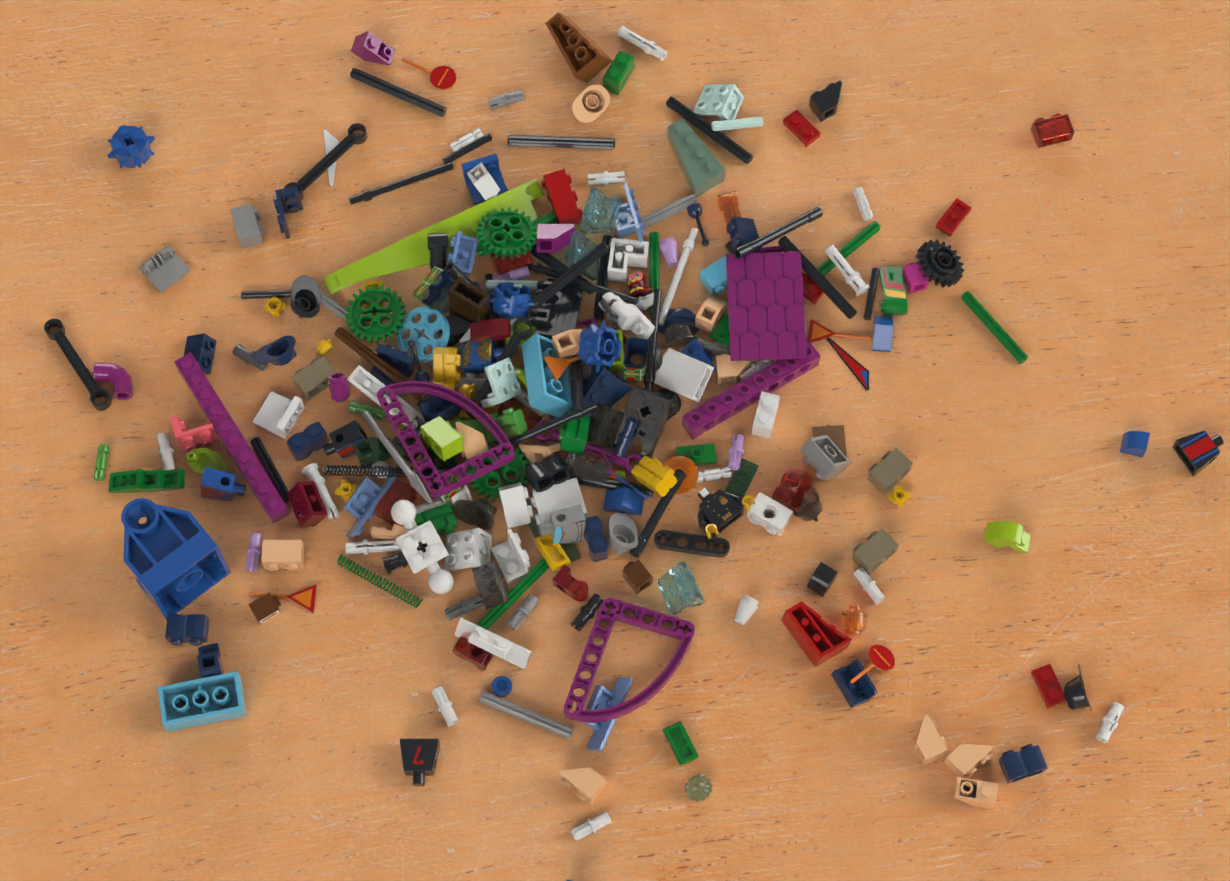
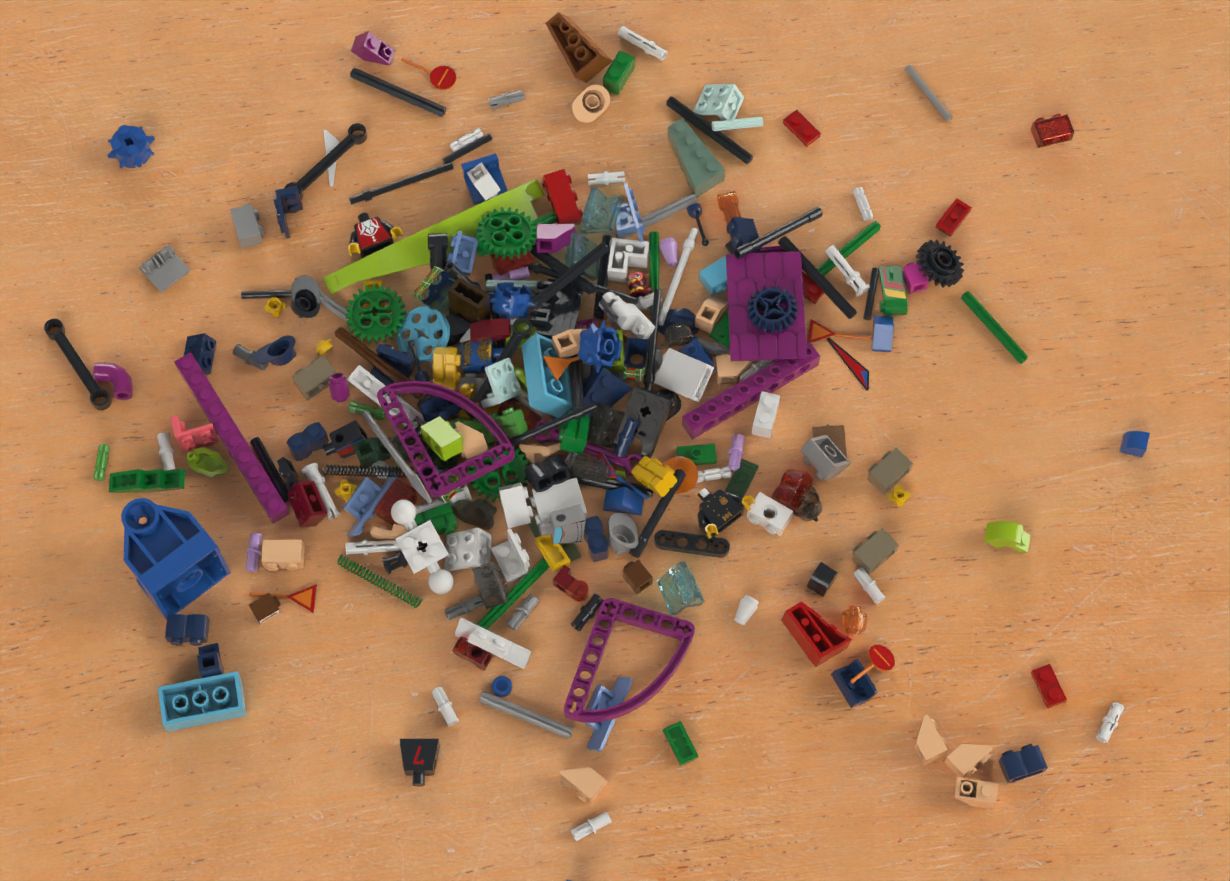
(220, 485): blue torso -> none
(279, 414): white bracket -> none
(287, 470): none -> black plate
(372, 235): none -> torso
(559, 141): axle -> none
(698, 787): olive piece -> none
(775, 318): none -> dark blue gear
(825, 102): black slope -> none
(930, 95): none -> light grey bar
(1075, 693): black piece -> none
(1198, 450): torso -> none

